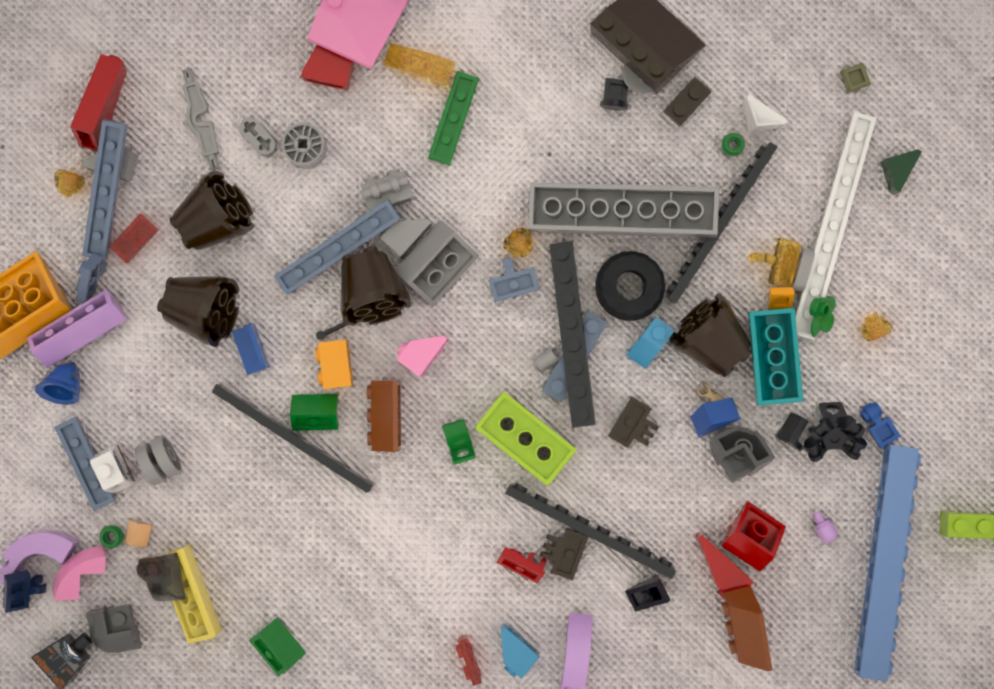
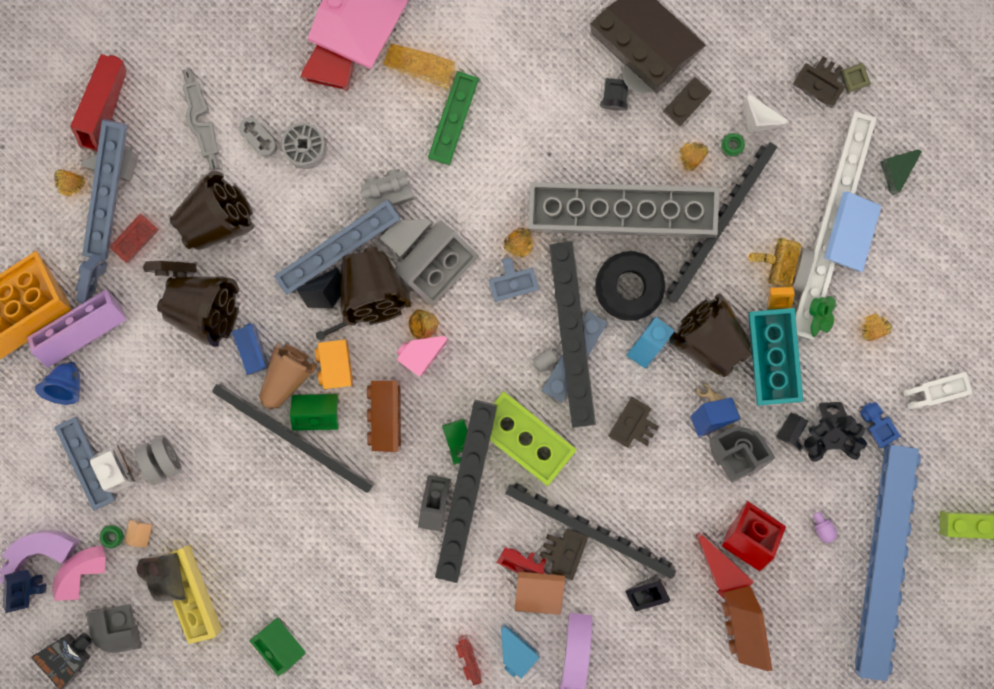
(163, 268): none -> dark brown hinge
(284, 375): none -> medium nougat cone
(322, 291): none -> black slope
(423, 324): none -> clear yellow cone
(434, 503): none -> dark grey slope
(466, 490): none -> black plate
(539, 593): none -> nougat tile
(692, 155): none -> clear yellow cone
(820, 82): none -> dark brown hinge
(852, 231): none -> light blue tile
(940, 390): none -> white hinge

